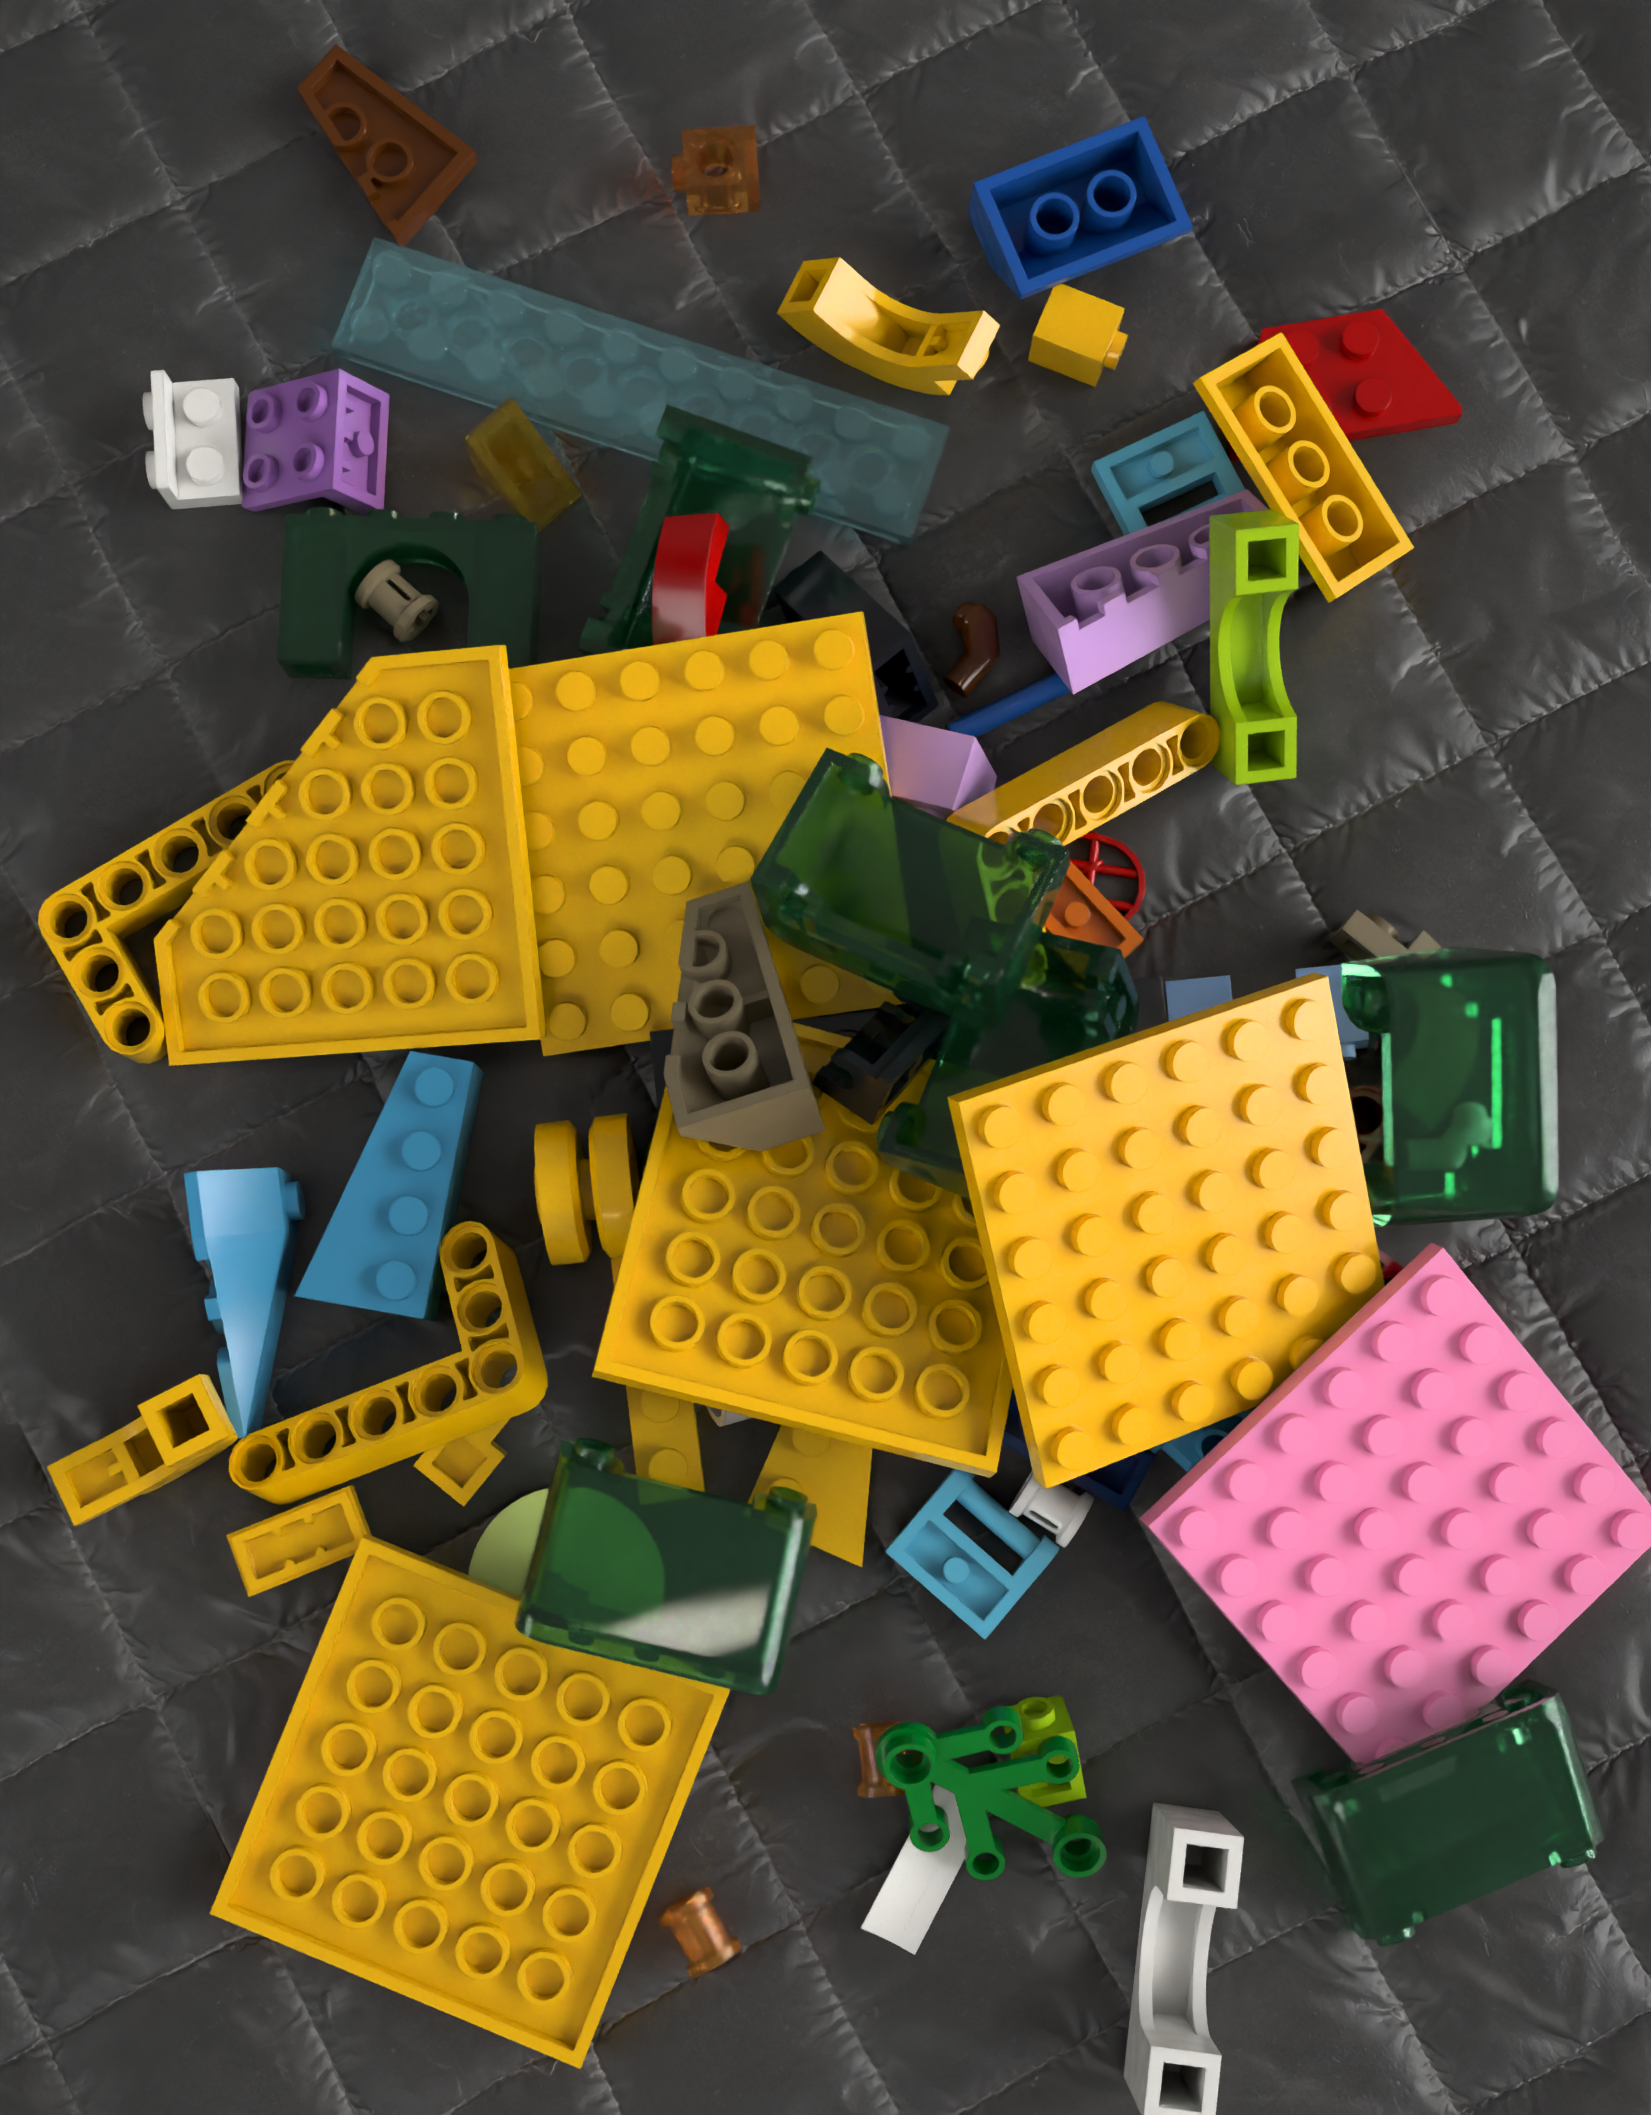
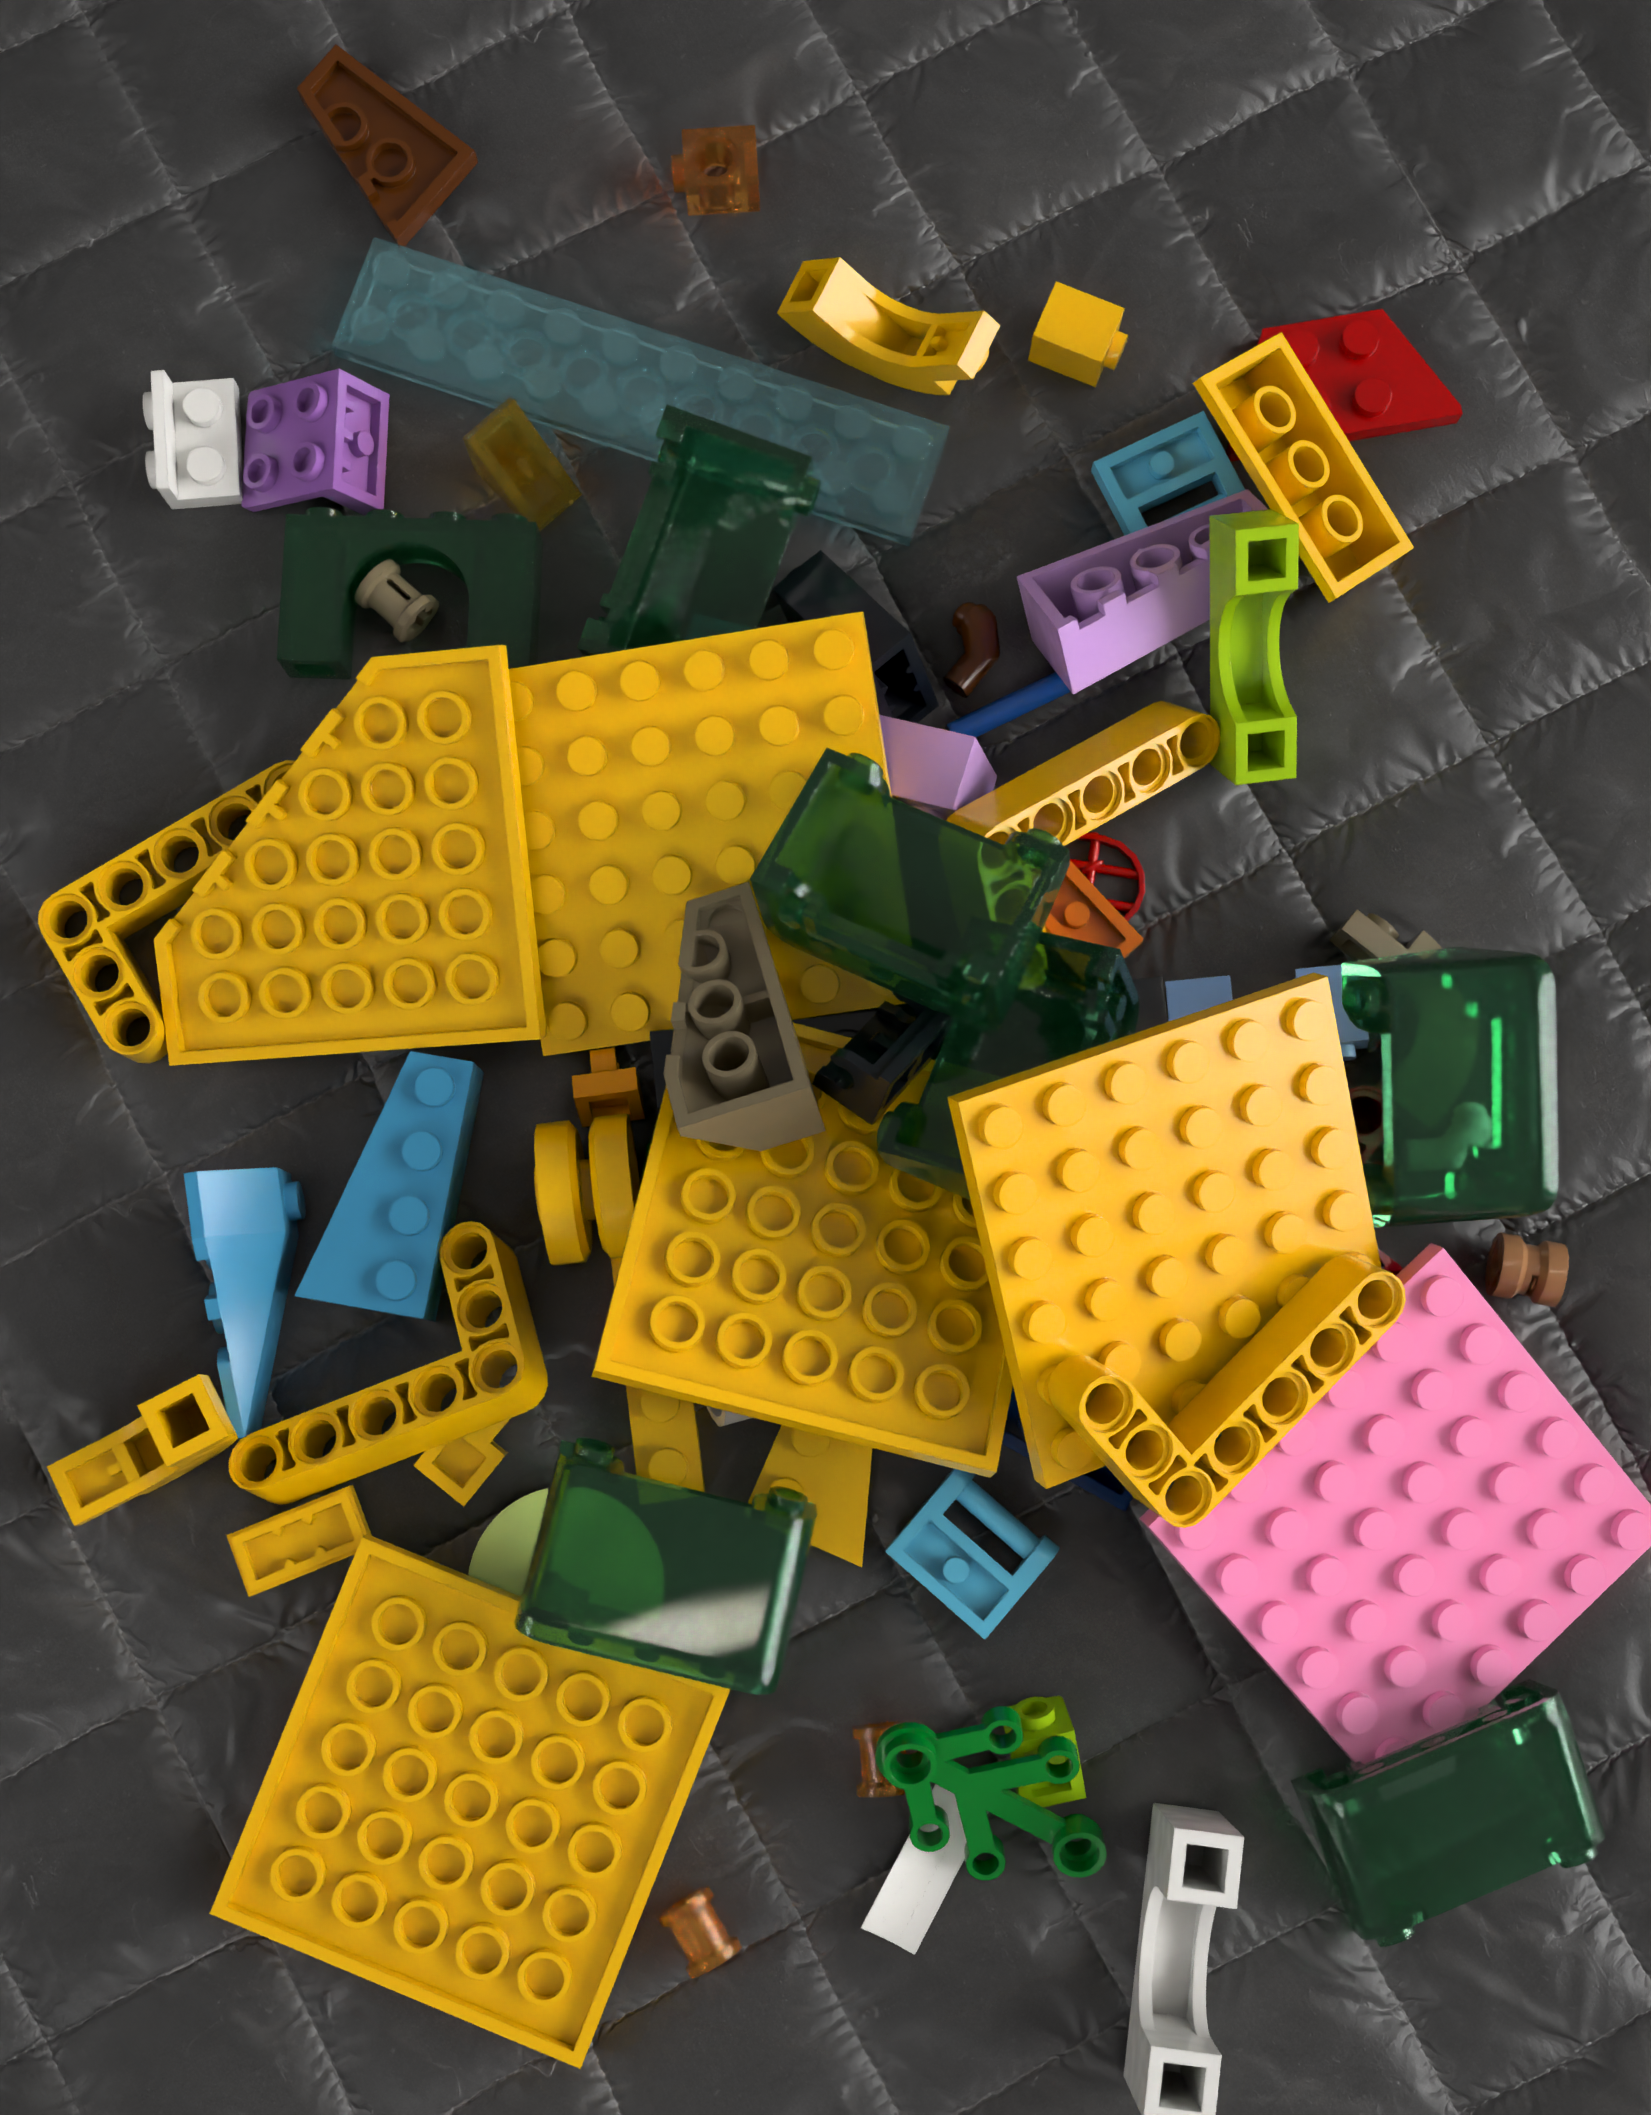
(607, 1089): none -> light orange tile
(684, 590): red slope -> none
(1052, 1508): white bush -> none
(1077, 209): blue slope -> none
(1234, 1398): none -> yellow beam
(1527, 1269): none -> medium nougat wheel

